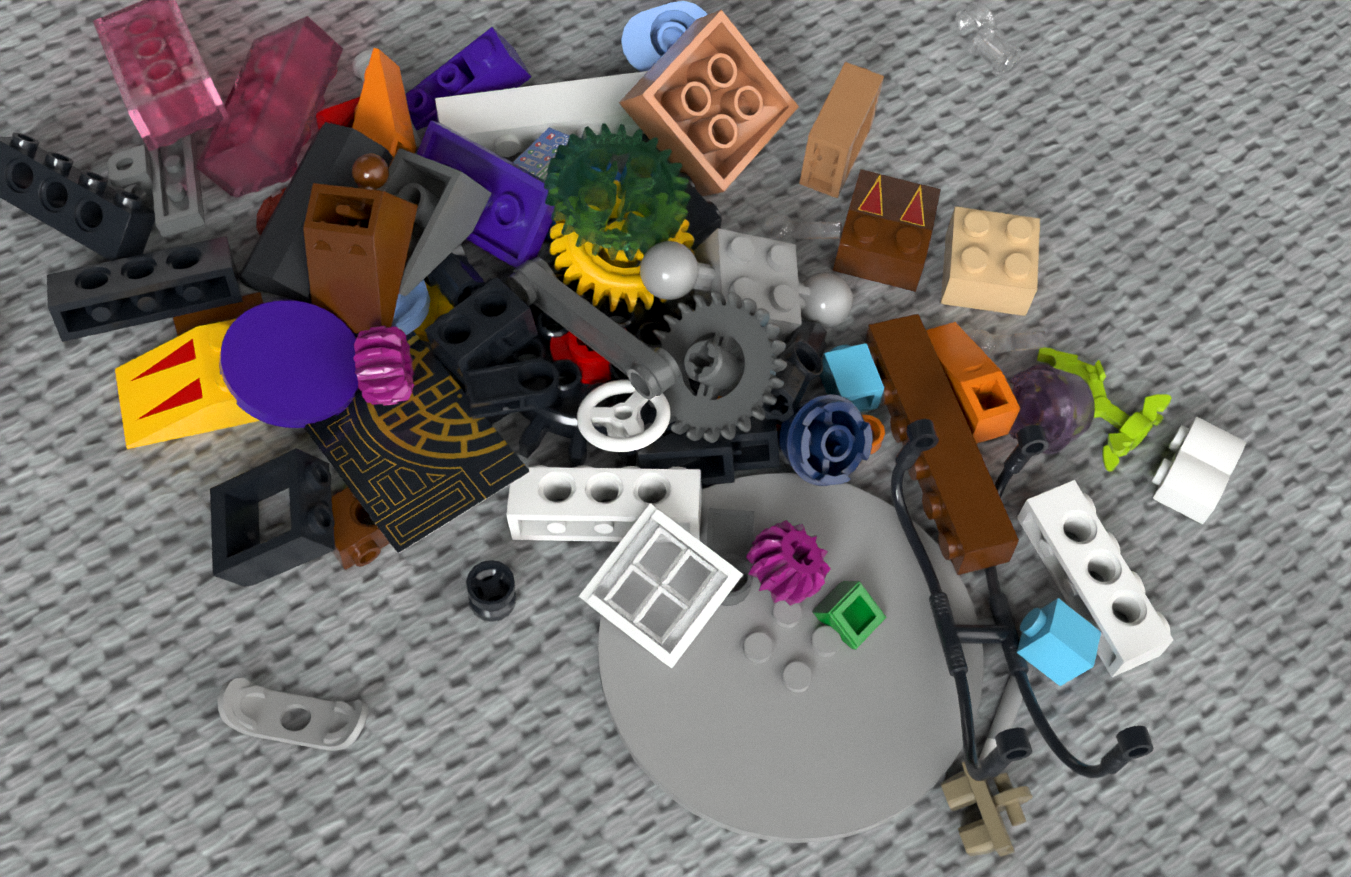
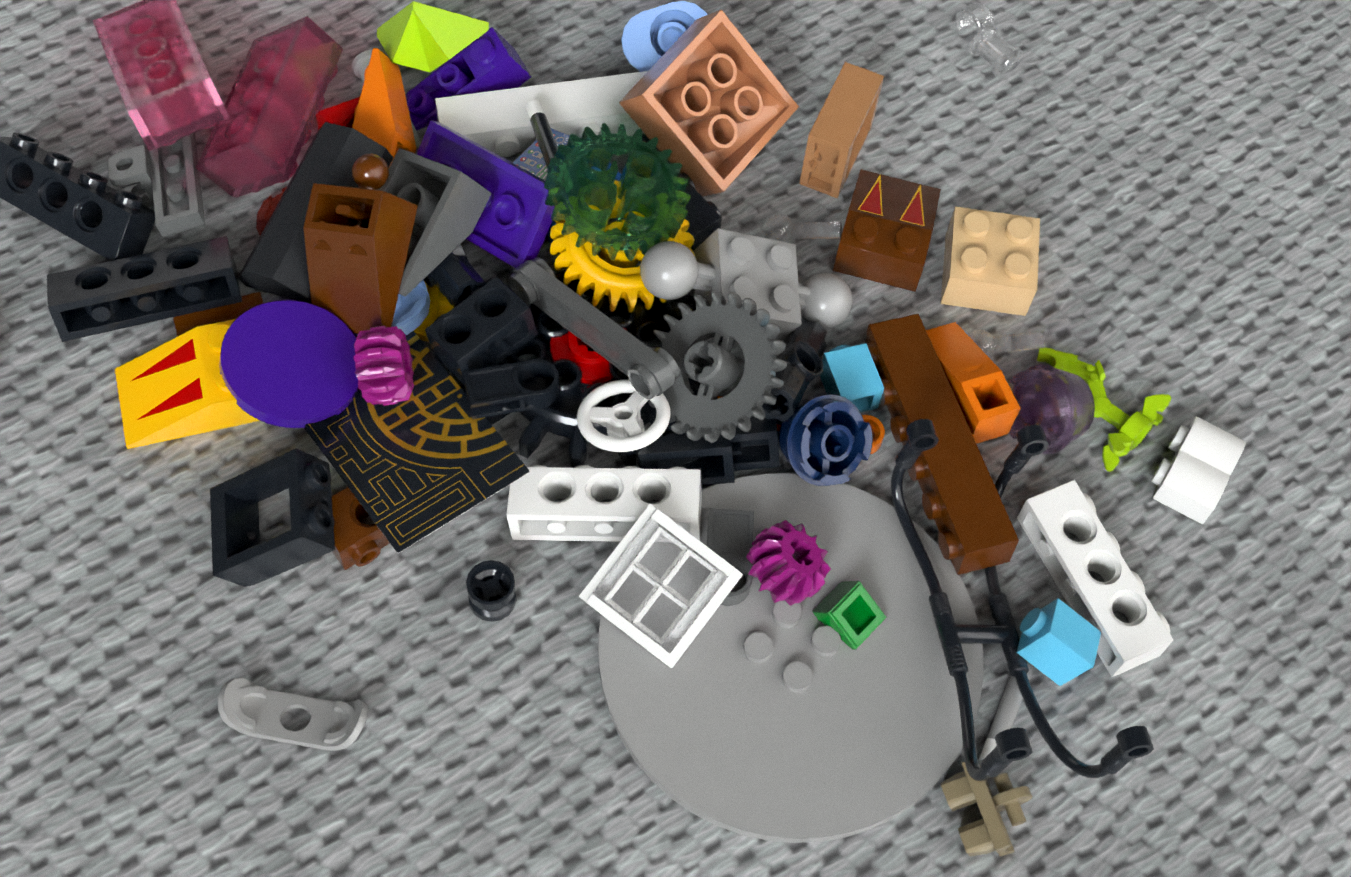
(427, 35): none -> slope
(541, 129): none -> black bar

